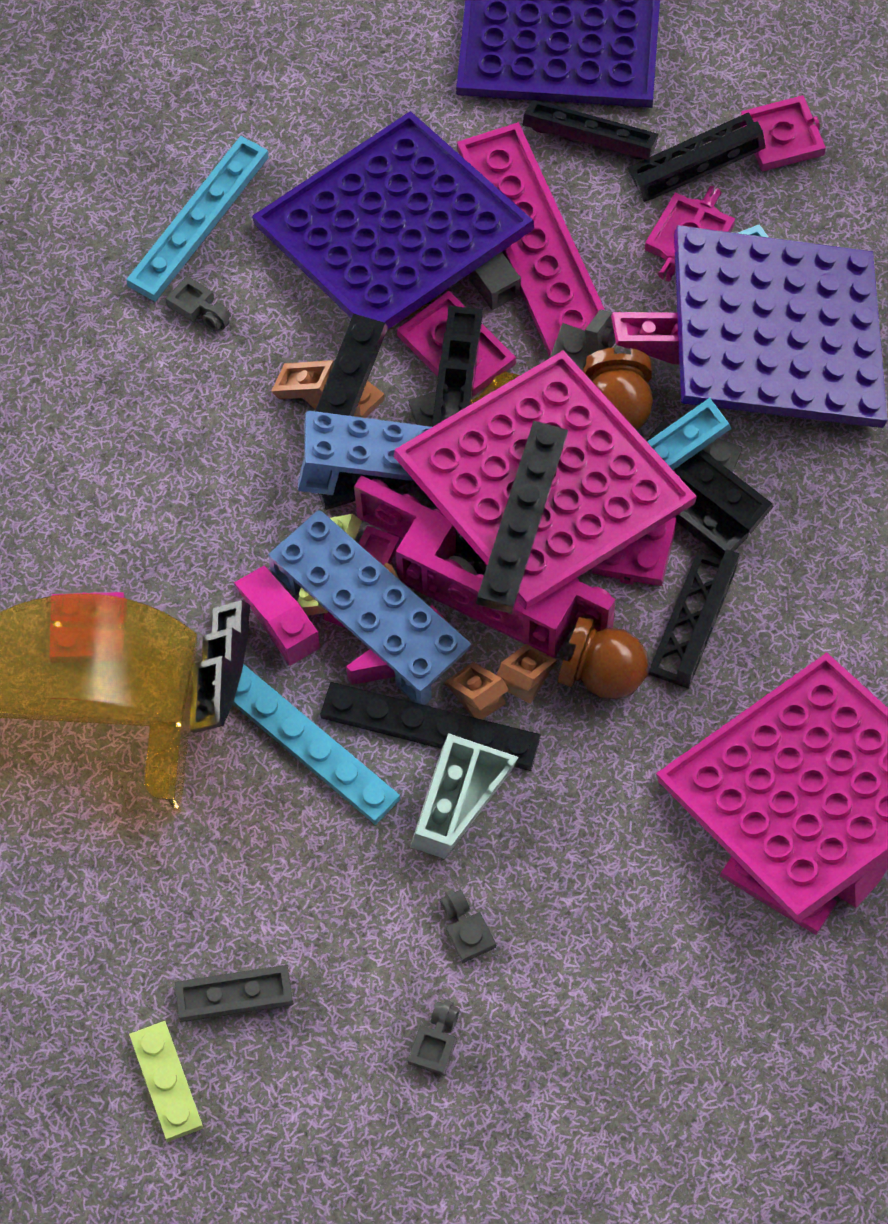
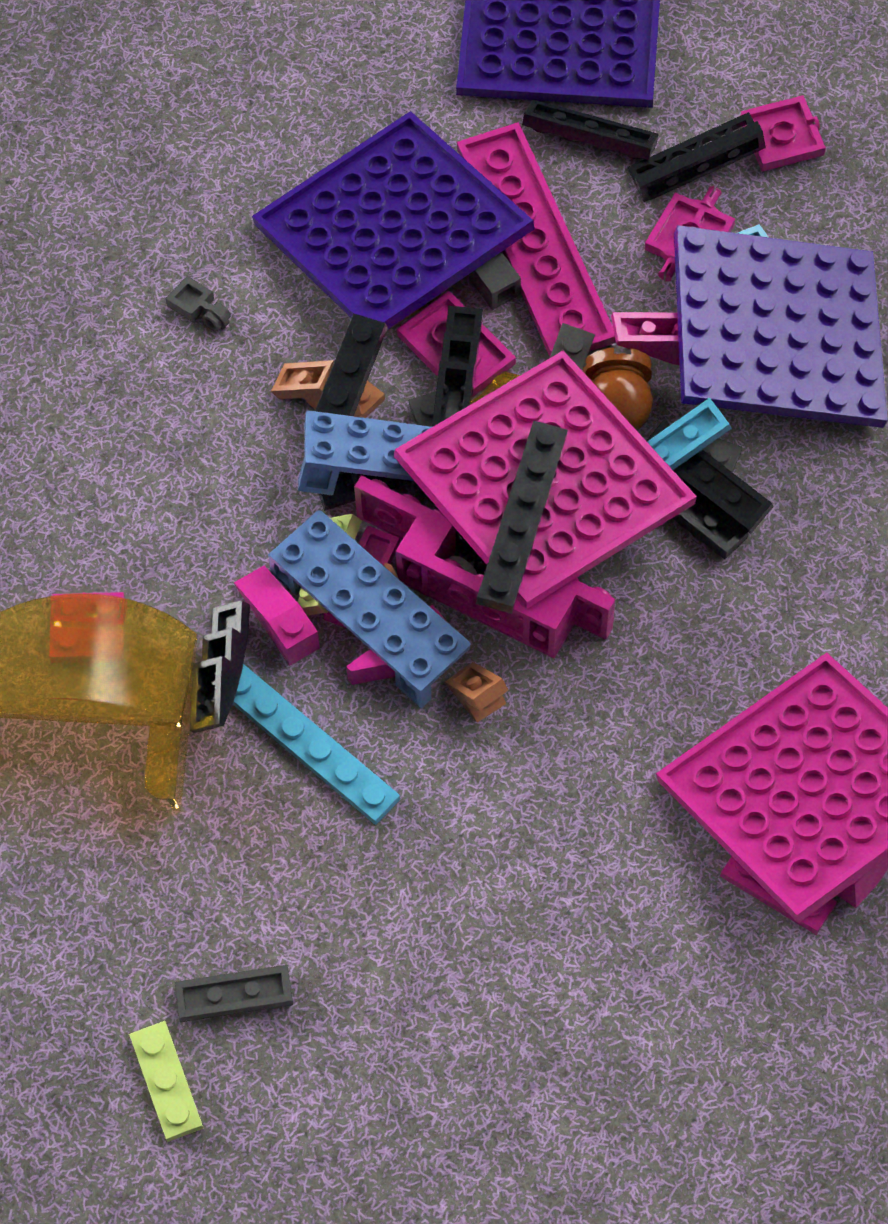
(197, 218): medium azure plate -> none
(424, 723): black plate -> none
(432, 1047): dark grey plate -> none
(458, 792): light aqua wedge -> none
(470, 934): dark grey plate -> none
(526, 672): nougat slope -> none
(600, 333): dark grey plate -> none
(606, 661): dark orange tile -> none
(642, 560): dark pink plate -> none
(706, 617): black fence -> none

